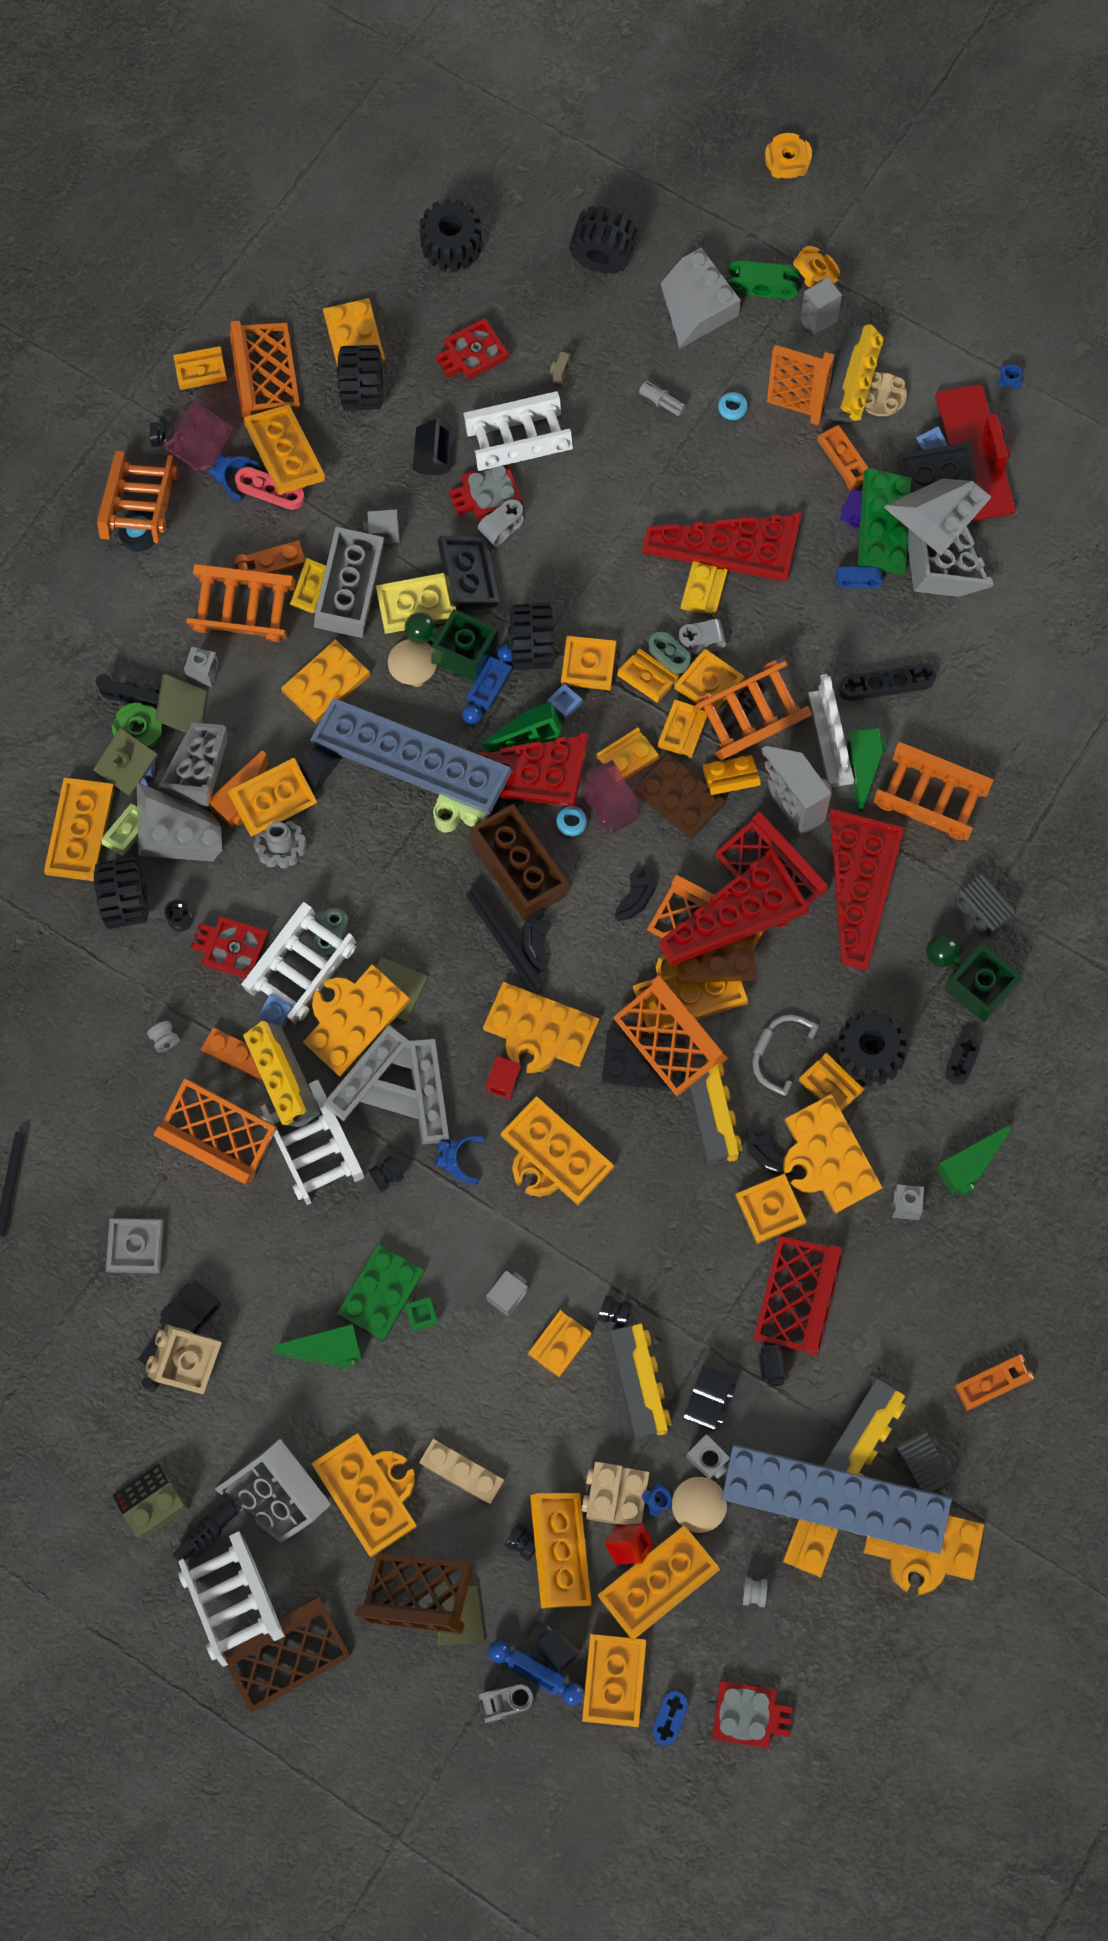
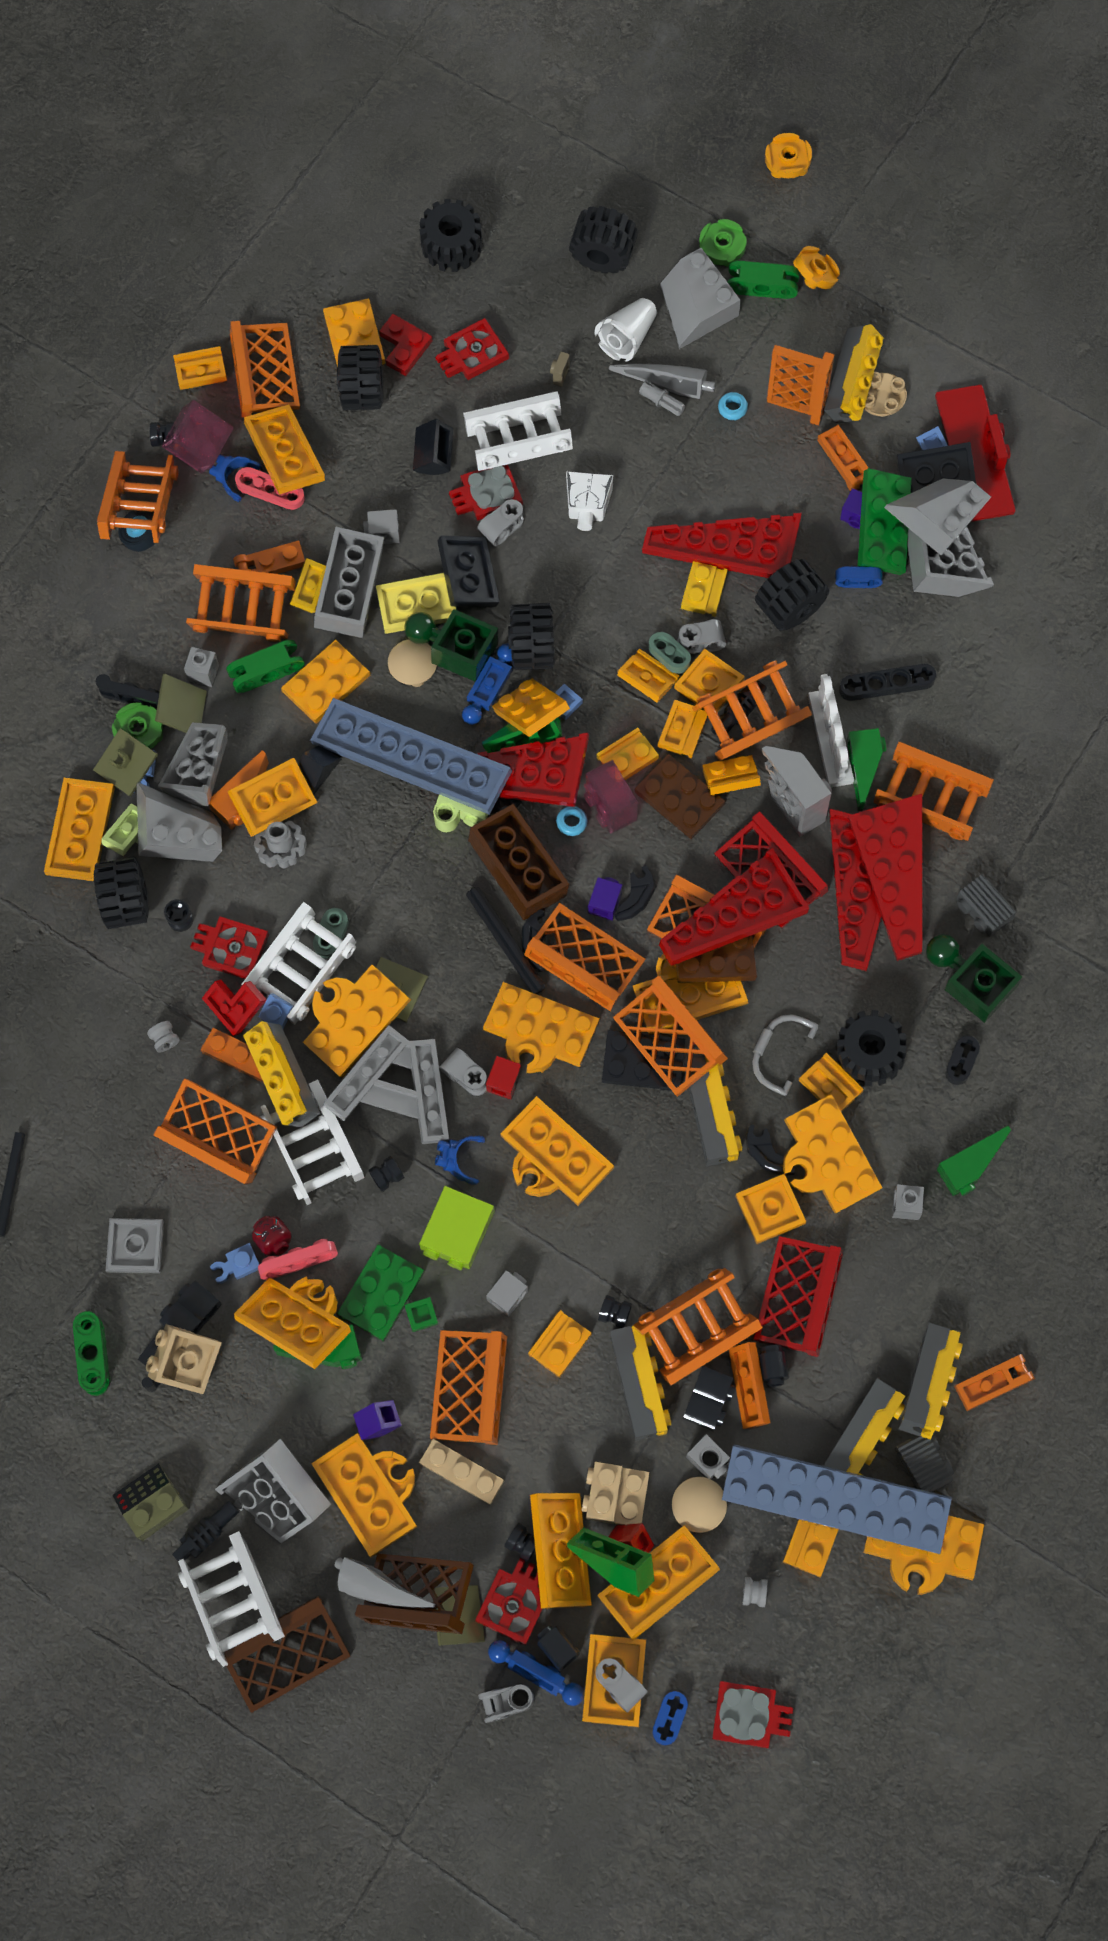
(97, 1366): none -> green piece
(231, 1009): none -> red plate
(240, 1262): none -> medium blue plate
(264, 666): none -> green piece
(271, 1235): none -> dark red head
(295, 1319): none -> light orange plate
(297, 1259): none -> coral plate
(374, 1586): none -> light grey piece
(377, 1419): none -> dark purple brick
(409, 343): none -> red plate
(456, 1228): none -> lime brick
(462, 1070): none -> light grey piece
(492, 1387): none -> orange fence
(512, 1604): none -> red piece
(530, 707): none -> light orange plate
(577, 975): none -> orange fence
(588, 497): none -> white torso
(588, 663): light orange plate -> none
(605, 898): none -> dark purple brick
(615, 1561): none -> green slope
(623, 1688): none -> light grey piece
(625, 329): none -> white cone
(664, 1496): blue plate -> none
(676, 379): none -> light grey piece
(720, 1338): none -> orange fence
(722, 230): none -> bright green plate
(749, 1385): none -> orange plate
(792, 594): none -> black wheel
(820, 306): light grey brick -> none
(892, 856): none -> red wing
(930, 1380): none -> piece
(1011, 370): blue plate -> none

